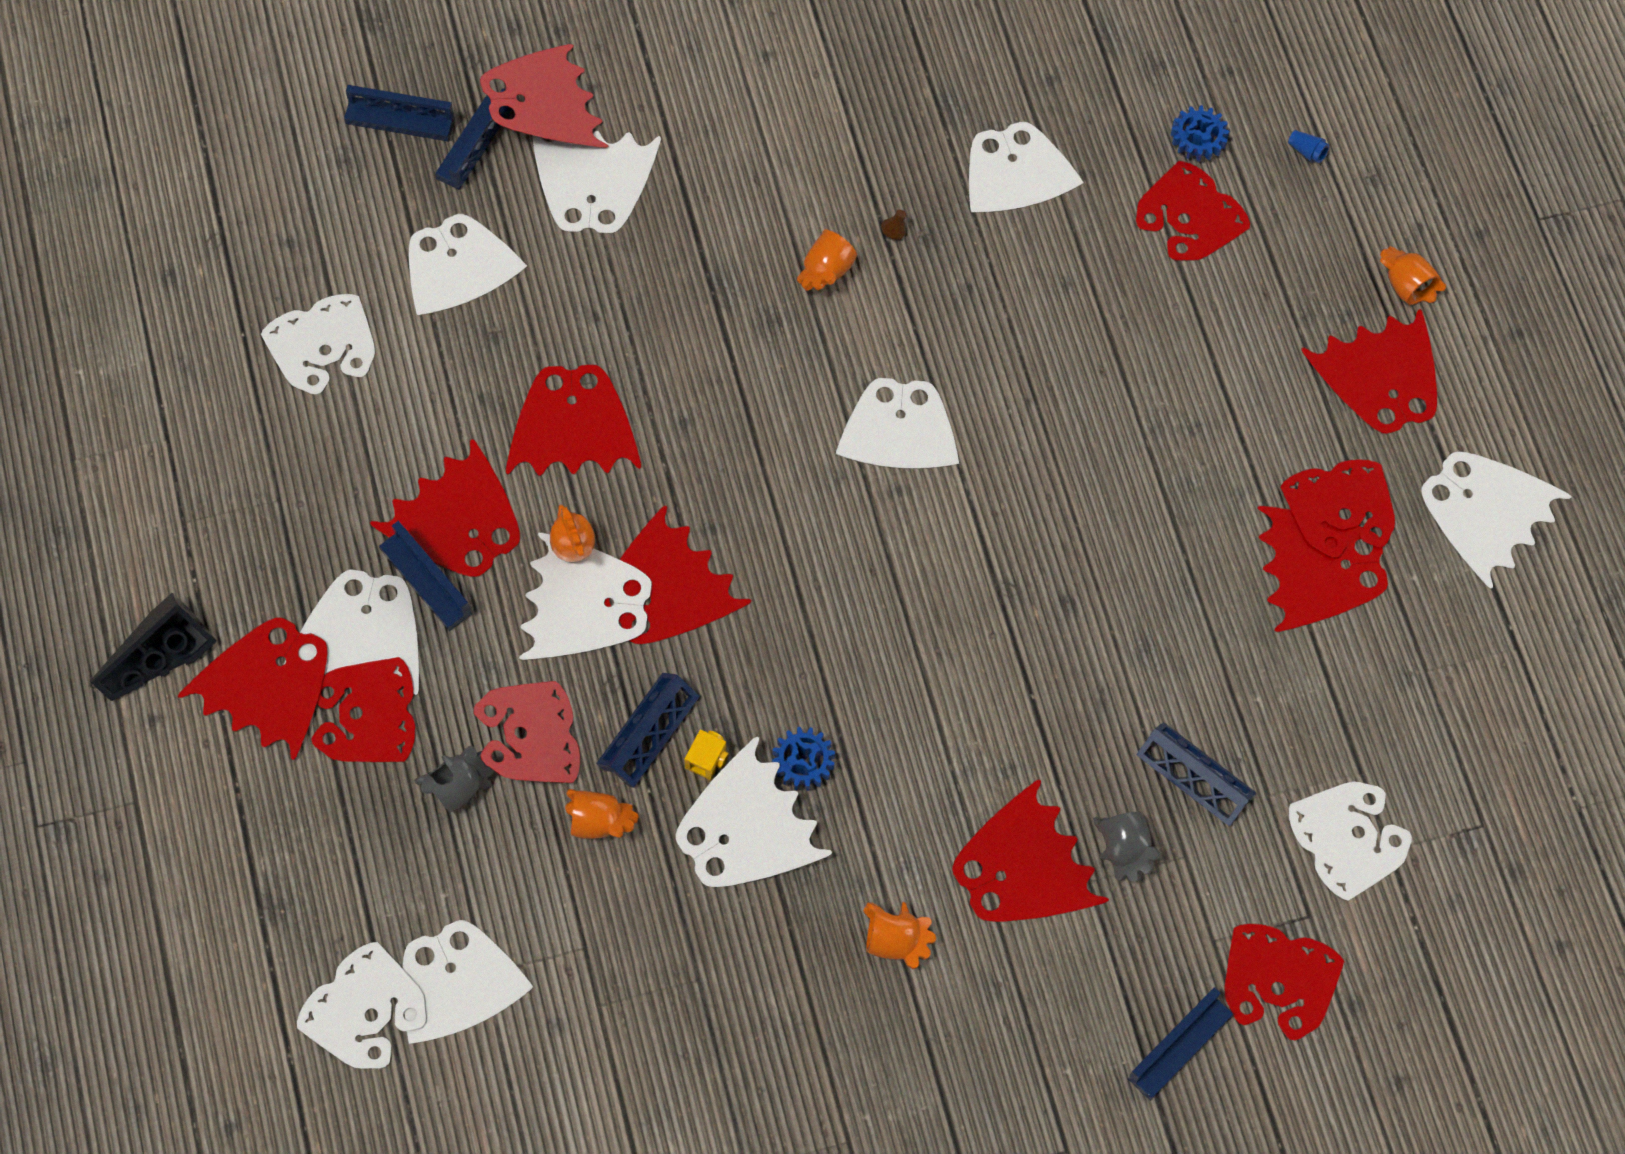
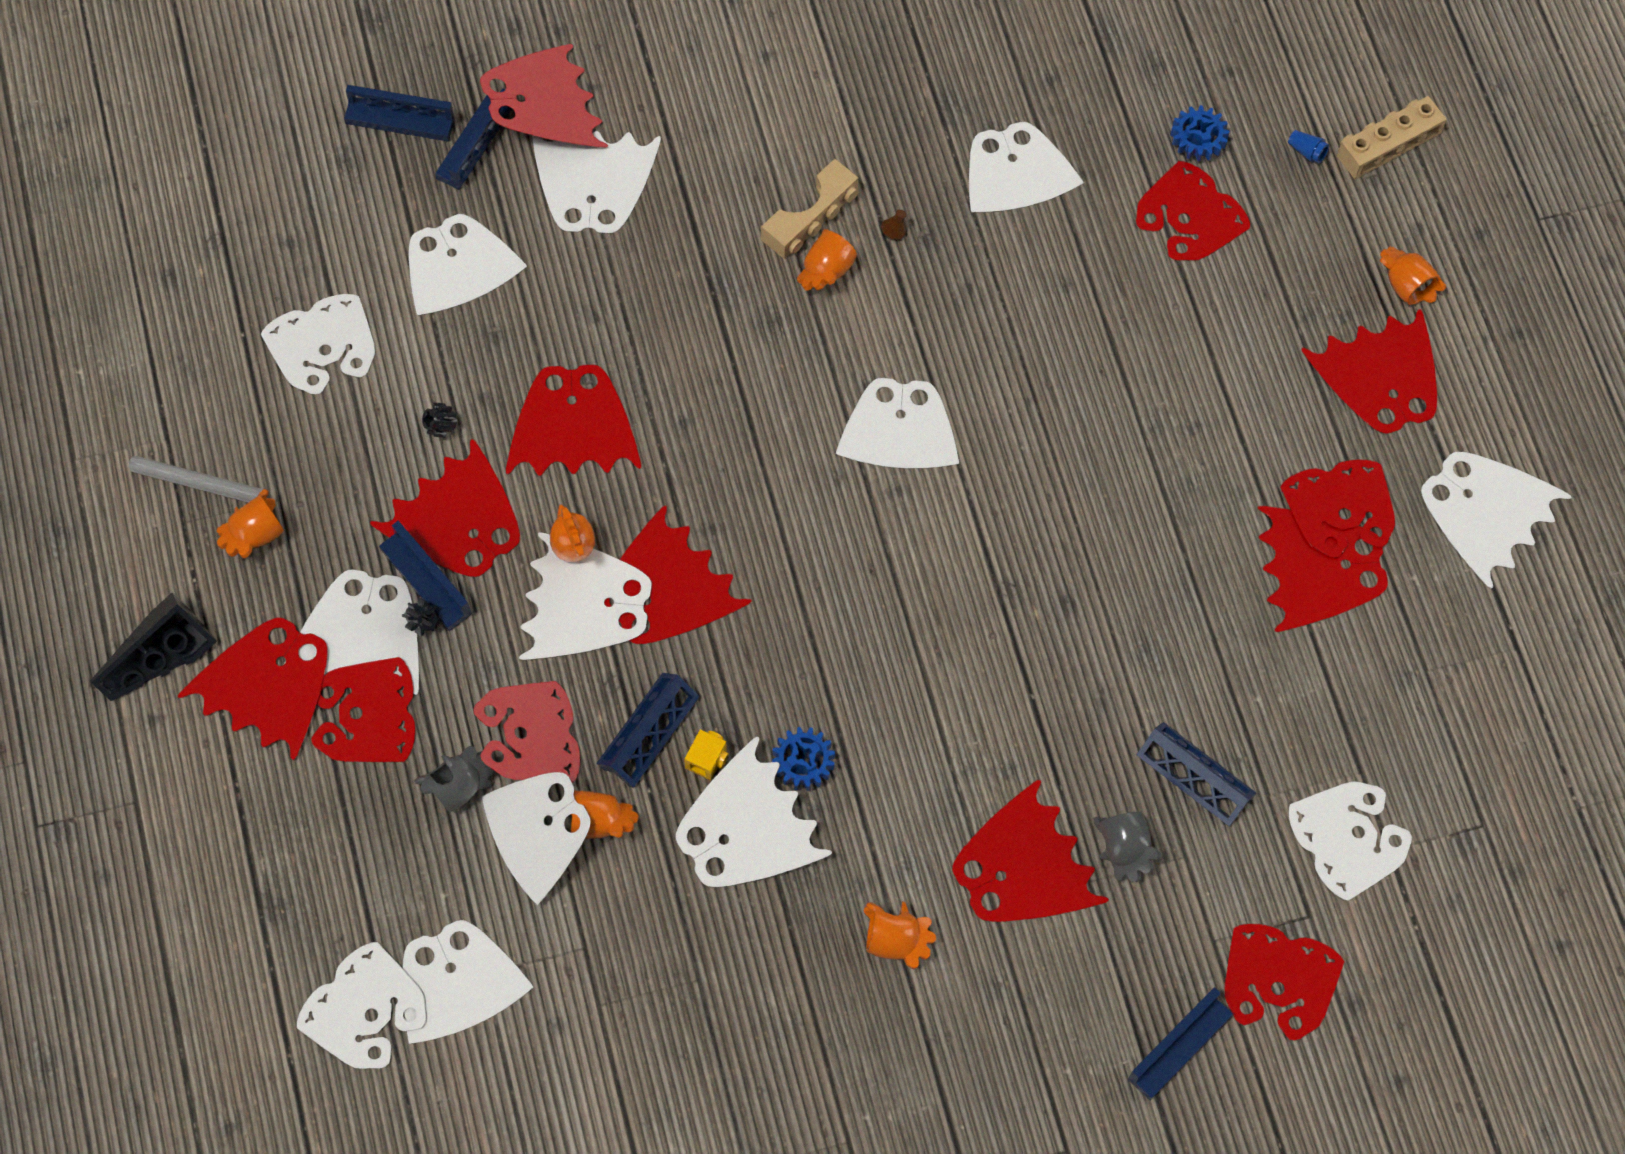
(193, 479): none -> light grey axle
(250, 527): none -> orange piece
(421, 616): none -> black gear
(439, 420): none -> black gear
(530, 848): none -> white piece
(789, 230): none -> tan arch
(1391, 137): none -> tan brick

